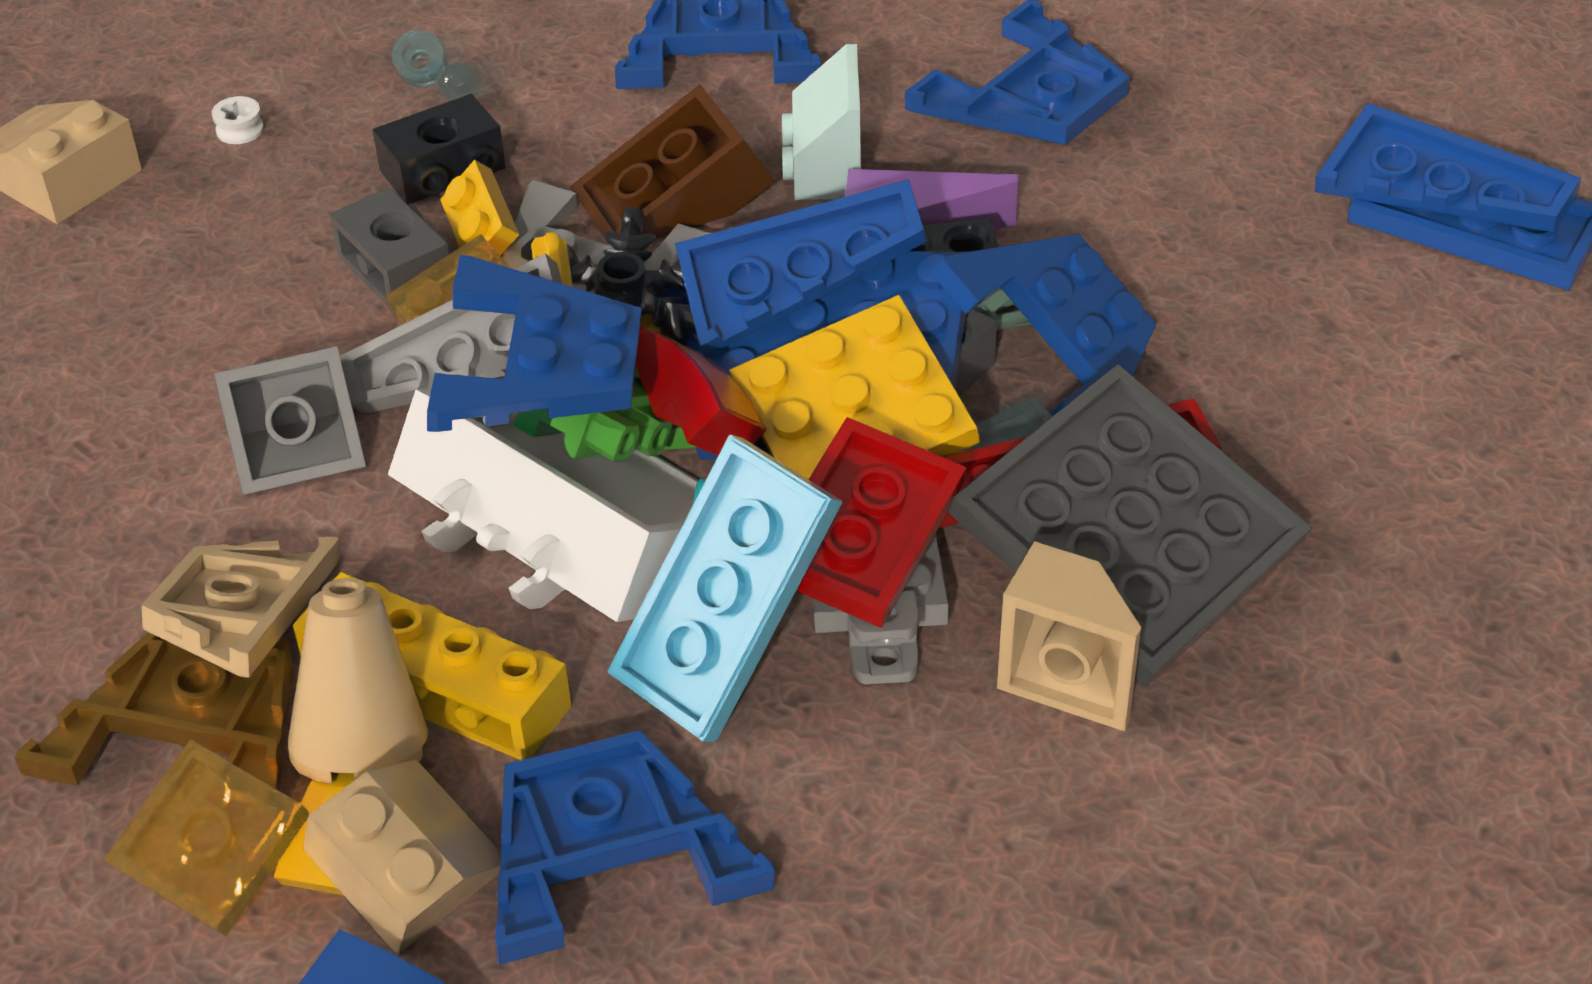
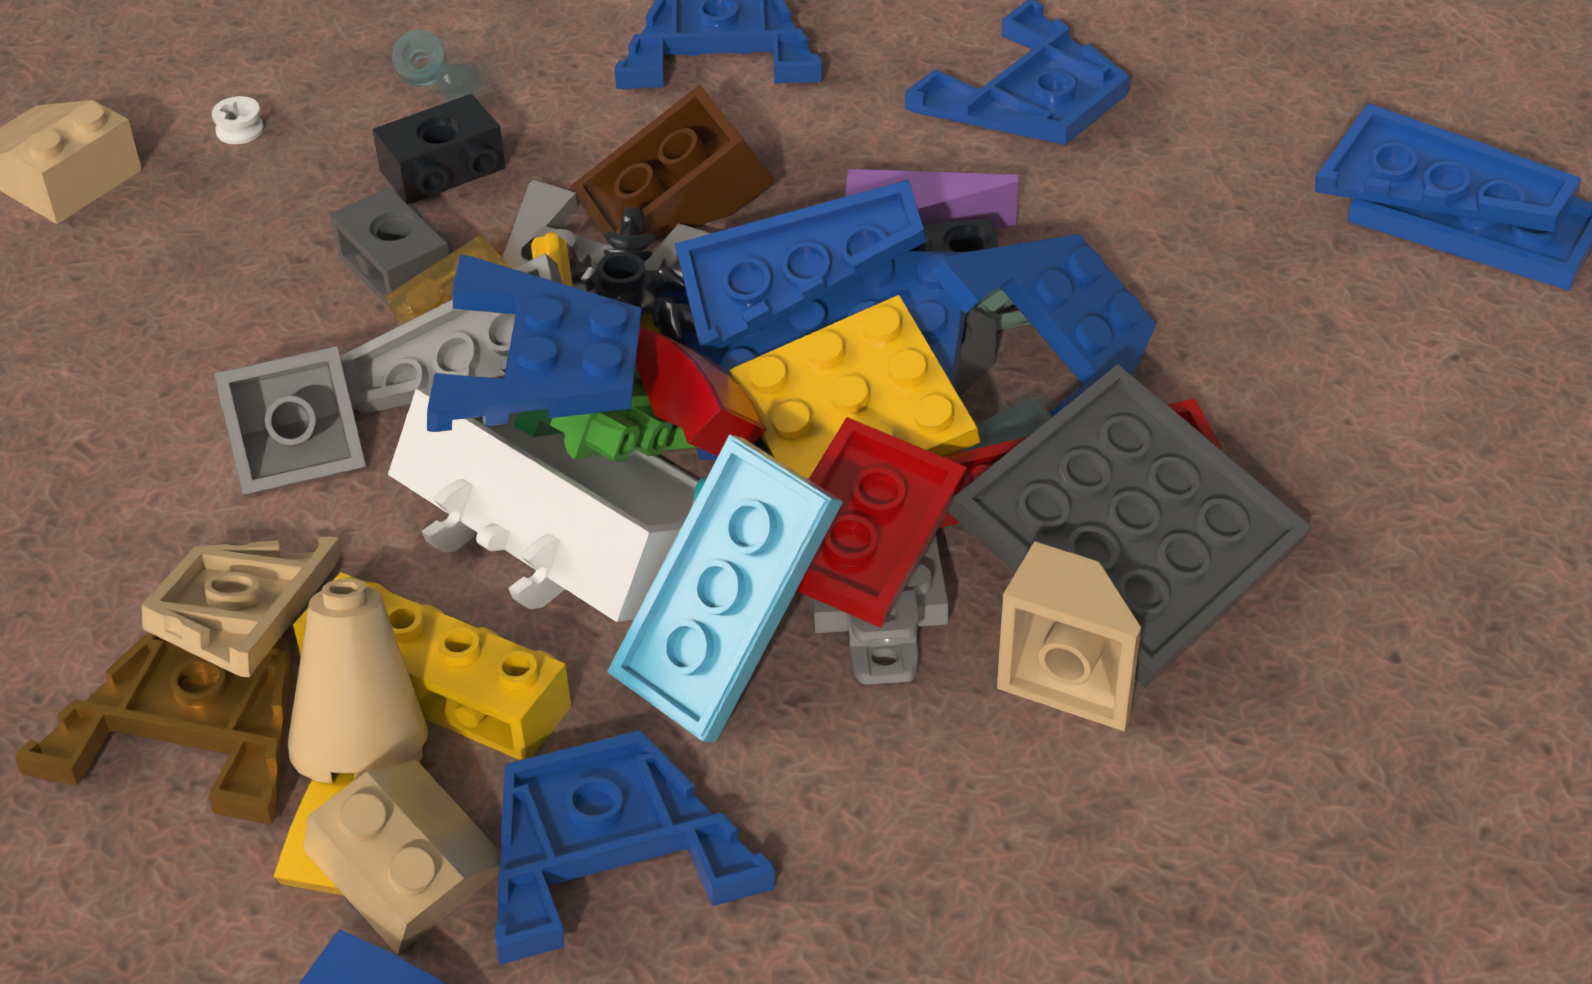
(207, 837): clear yellow plate -> none
(478, 207): yellow plate -> none
(824, 129): light aqua slope -> none

